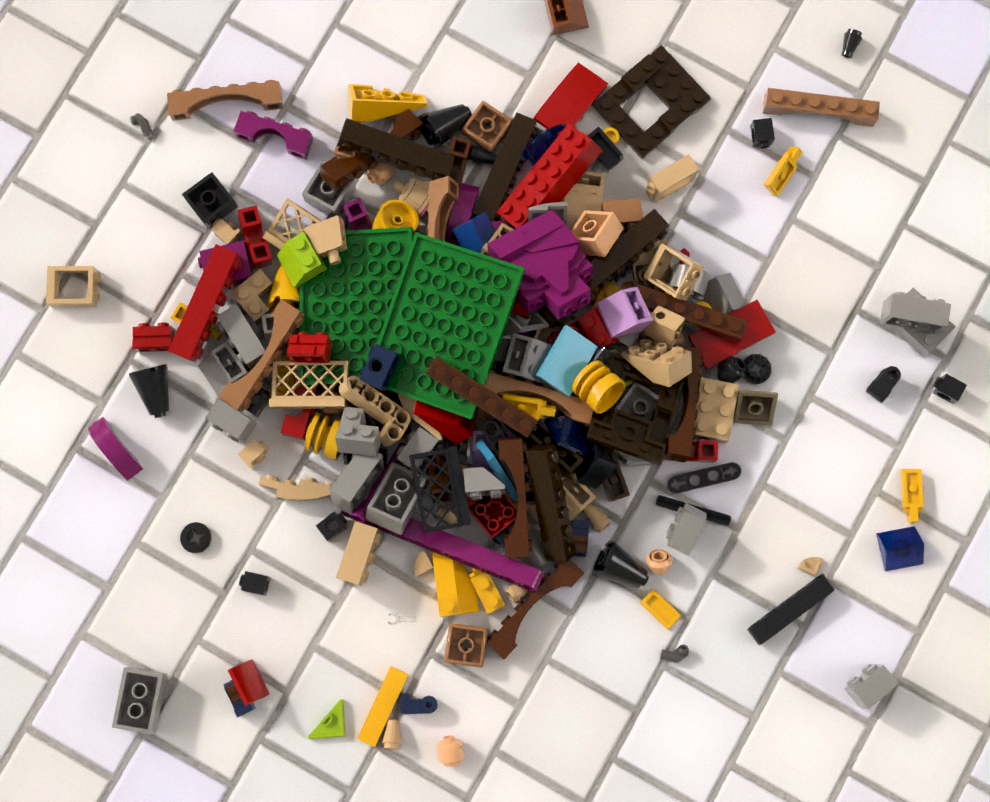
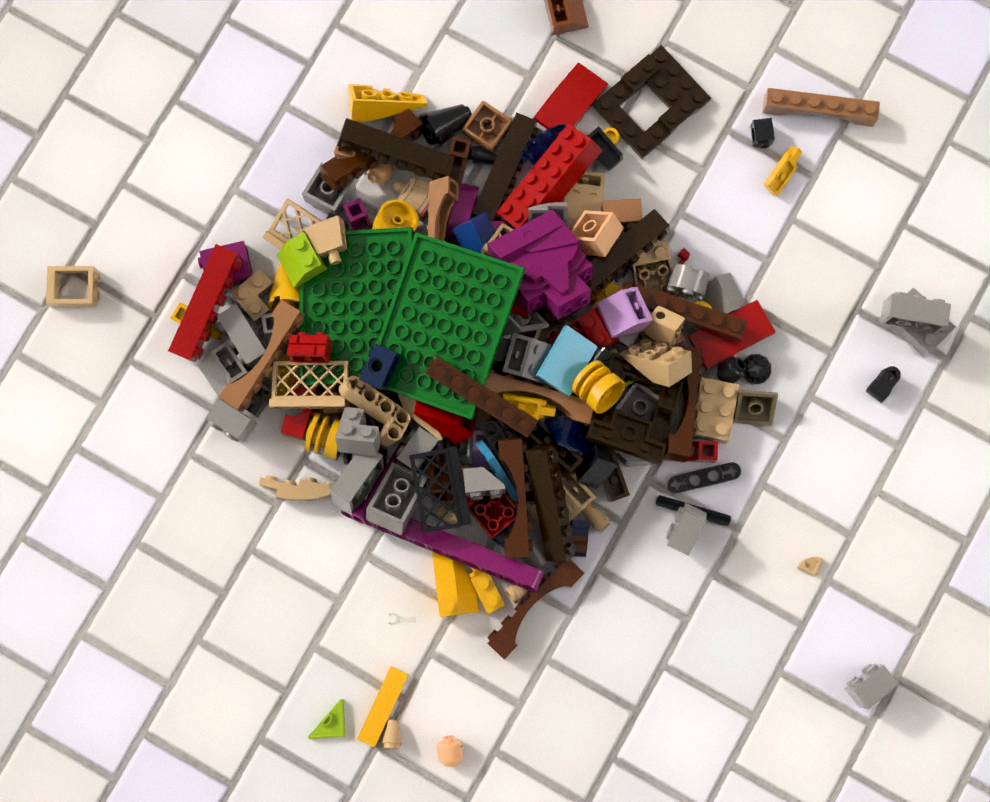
(114, 449): magenta arch -> none
(139, 700): light grey brick -> none
(143, 122): dark grey arm -> none
(152, 338): red brick -> none
(153, 389): black cone -> none
(184, 103): medium nougat arch -> none
(187, 535): black gear -> none
(209, 200): black brick -> none
(226, 231): tan brick -> none
(238, 705): leg -> none
(248, 682): red slope -> none
(251, 127): magenta arch -> none
(252, 233): red arch -> none
(254, 453): tan brick -> none
(254, 583): black brick -> none
(323, 526): black brick -> none
(359, 554): tan brick -> none
(418, 706): dark blue leg -> none
(422, 564): tan tile -> none
(455, 653): medium nougat brick -> none
(619, 567): black cone -> none
(659, 561): light nougat cone -> none
(660, 264): tan window -> none
(660, 609): yellow tile -> none
(671, 178): tan window -> none
(676, 655): dark grey arm -> none
(790, 609): black beam -> none
(851, 41): black cone -> none
(901, 548): clear blue slope -> none
(912, 493): yellow hinge -> none
(949, 388): black brick -> none

